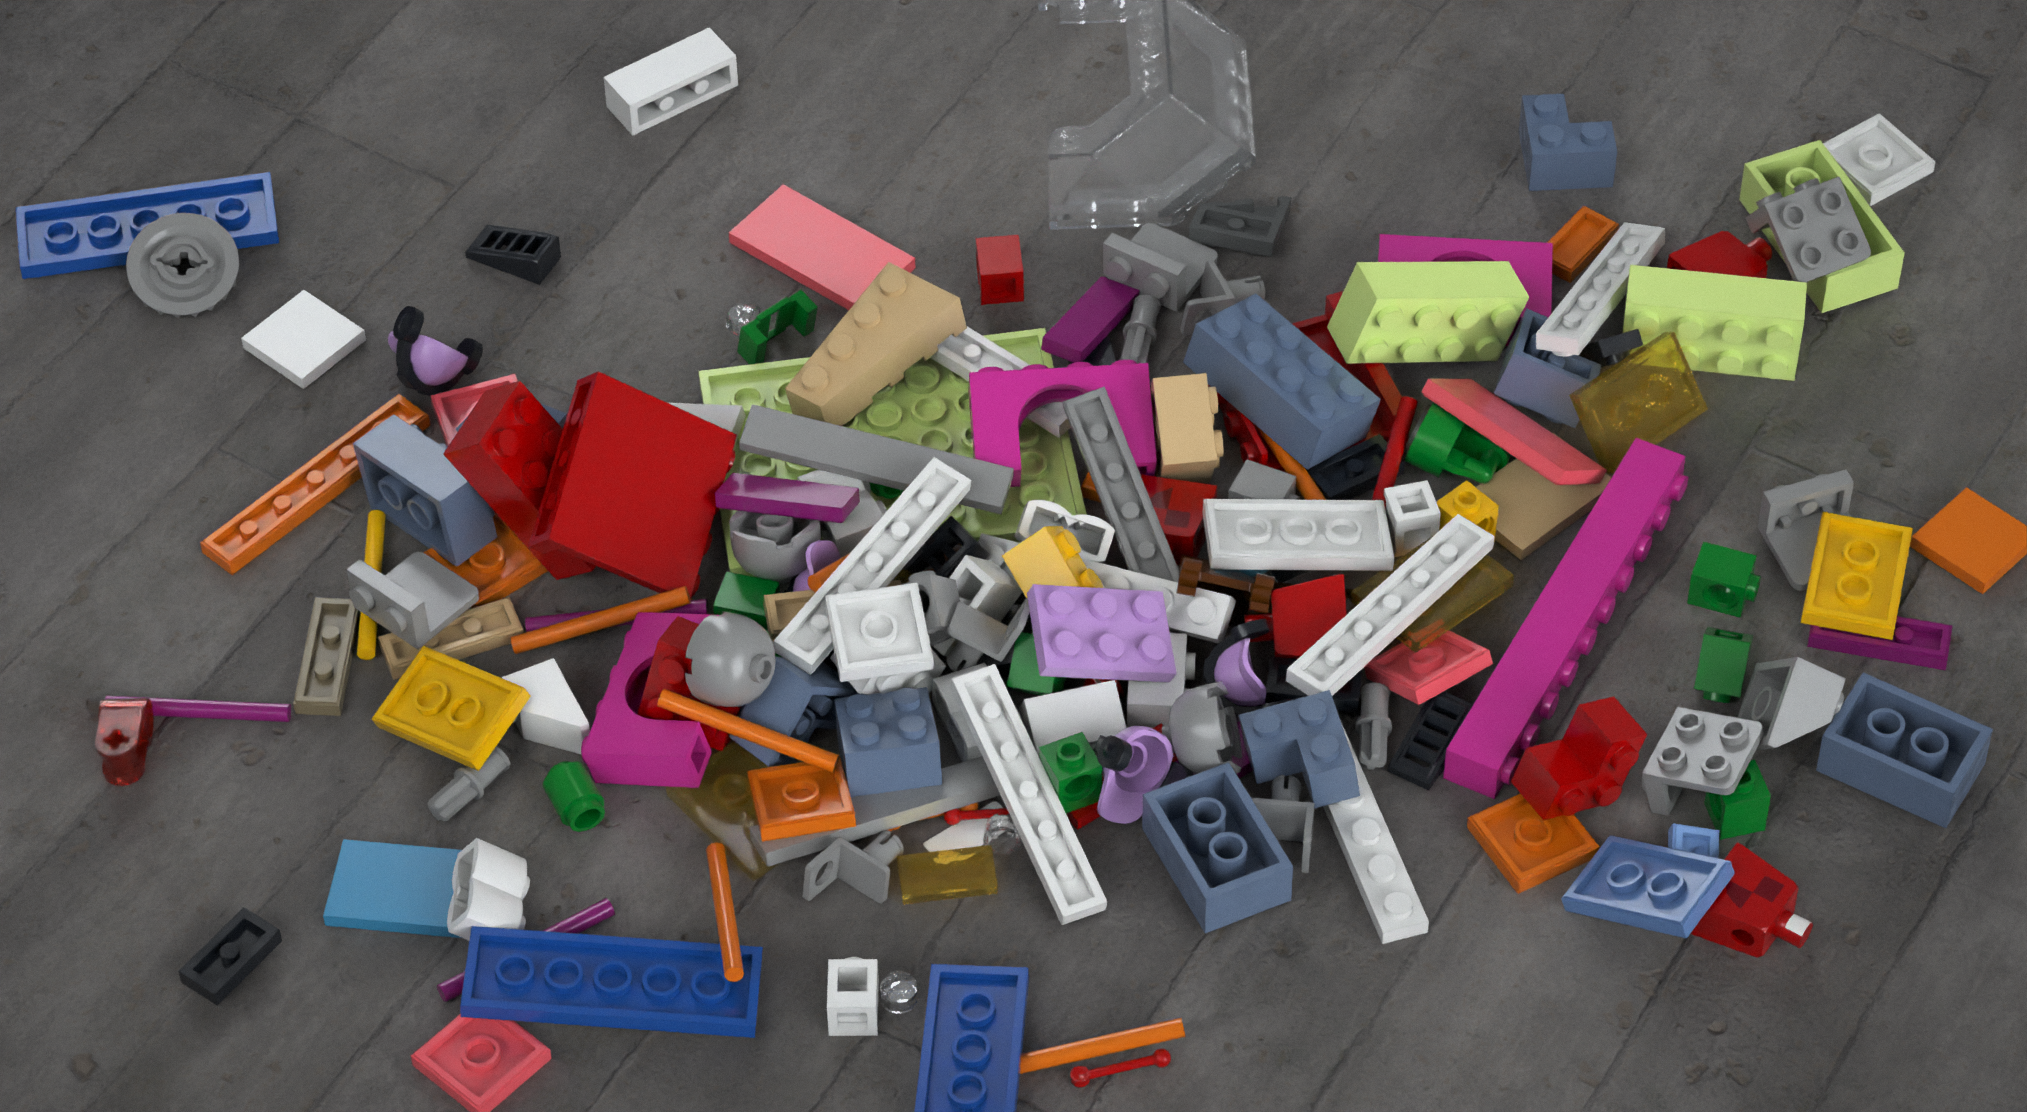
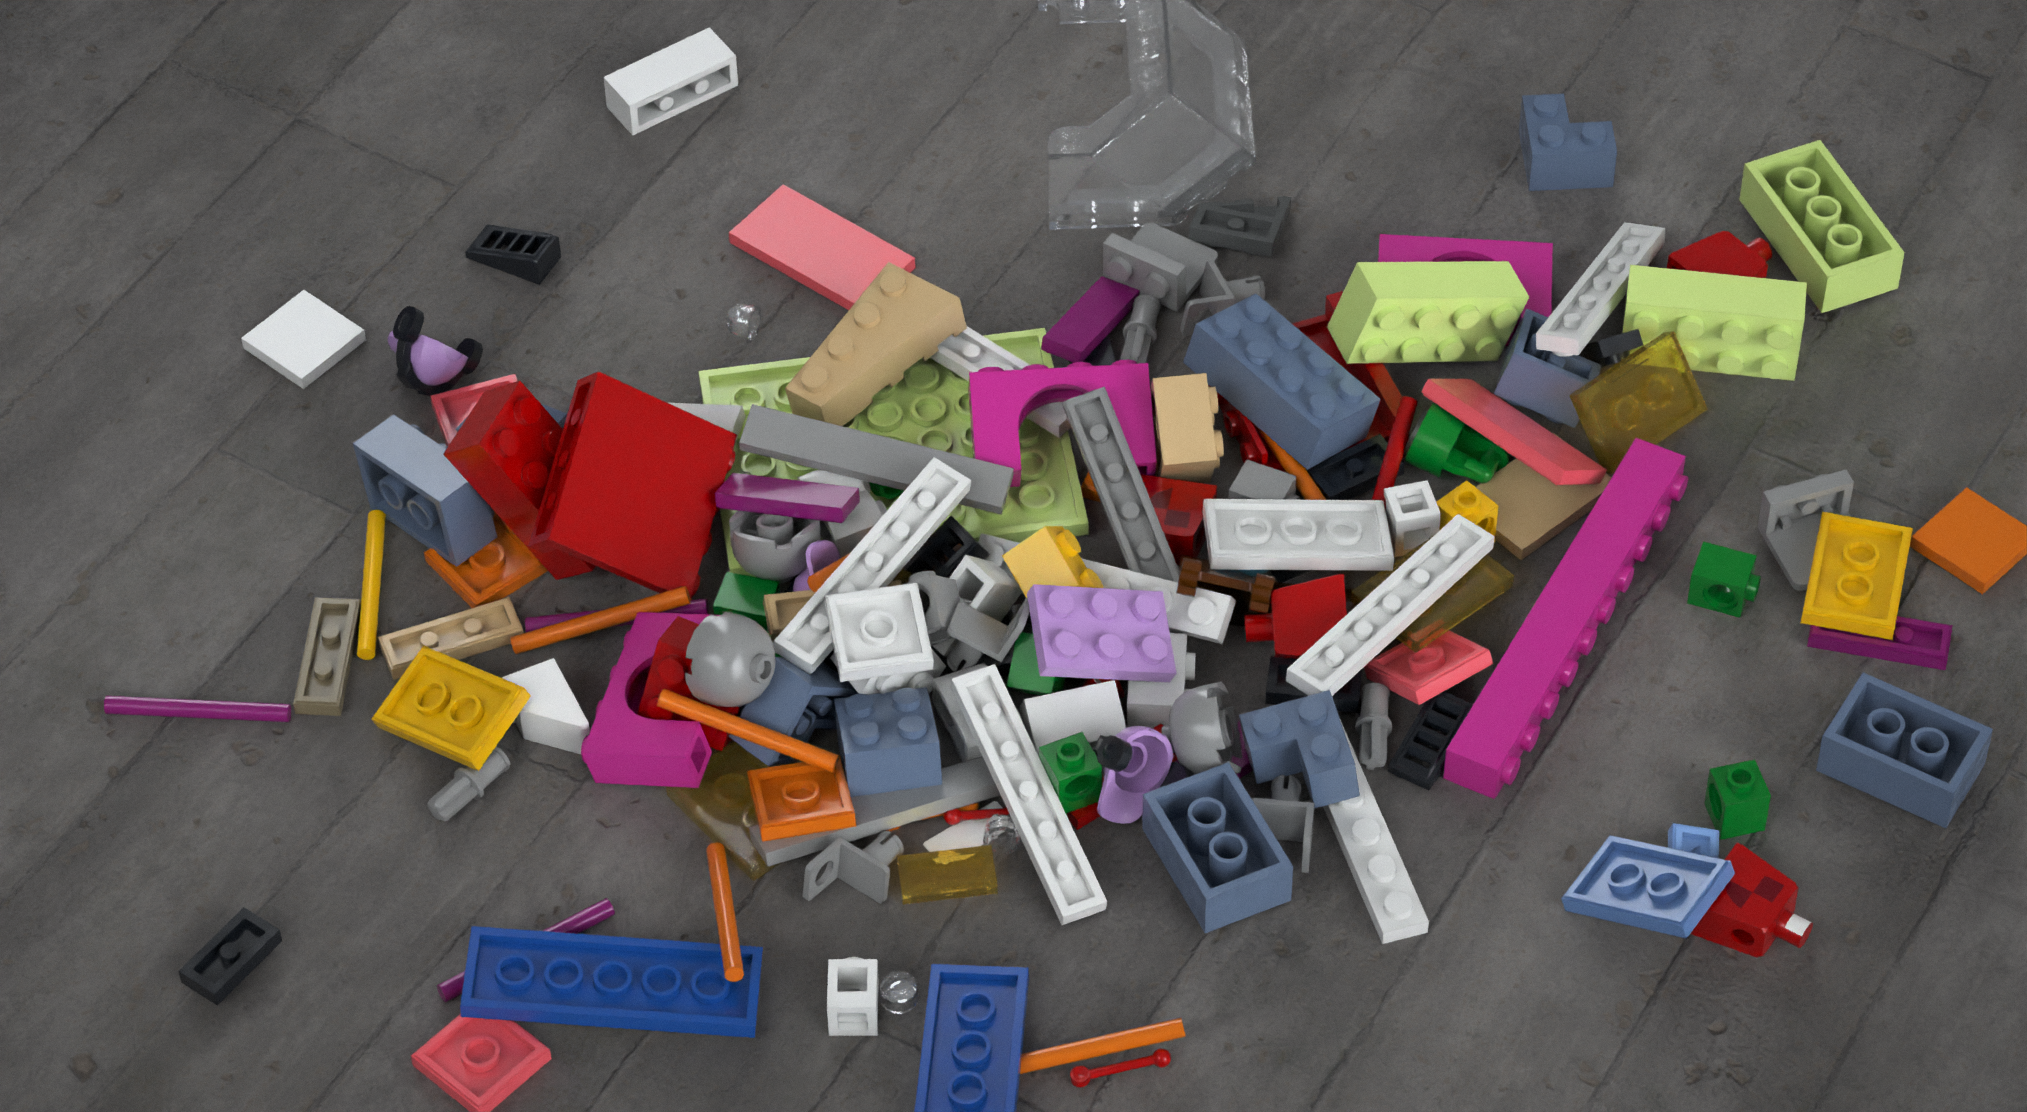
(101, 228): blue plate -> none
(124, 738): clear red piece -> none
(164, 245): light grey gear -> none
(300, 493): orange tile -> none
(392, 888): dark azure tile -> none
(412, 598): light grey bracket -> none
(487, 889): white brick -> none
(574, 795): green brick -> none
(793, 310): green piece -> none
(999, 269): red brick -> none
(1090, 531): white brick -> none
(1236, 669): cap -> none
(1528, 847): orange tile -> none
(1580, 242): orange tile -> none
(1585, 765): red brick -> none
(1699, 754): light grey bracket -> none
(1722, 664): green slope -> none
(1791, 699): light grey slope -> none
(1813, 228): light grey bracket -> none
(1879, 158): white tile -> none

